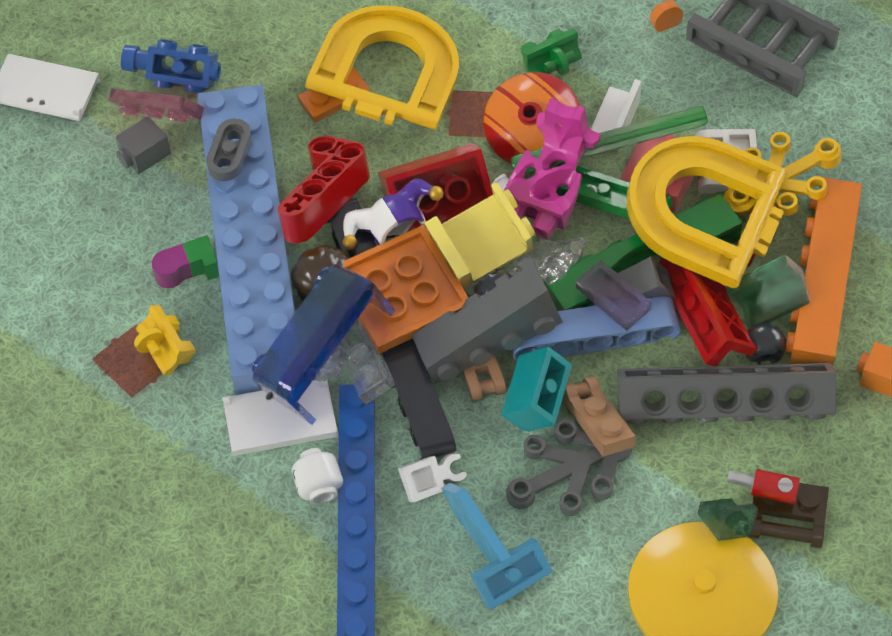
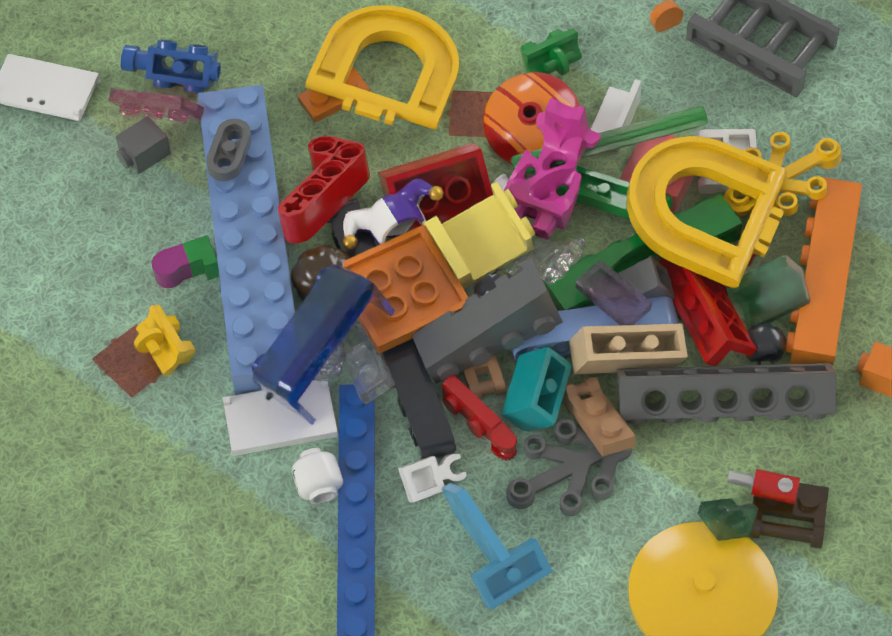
(480, 418): none -> red hinge
(627, 347): none -> tan brick

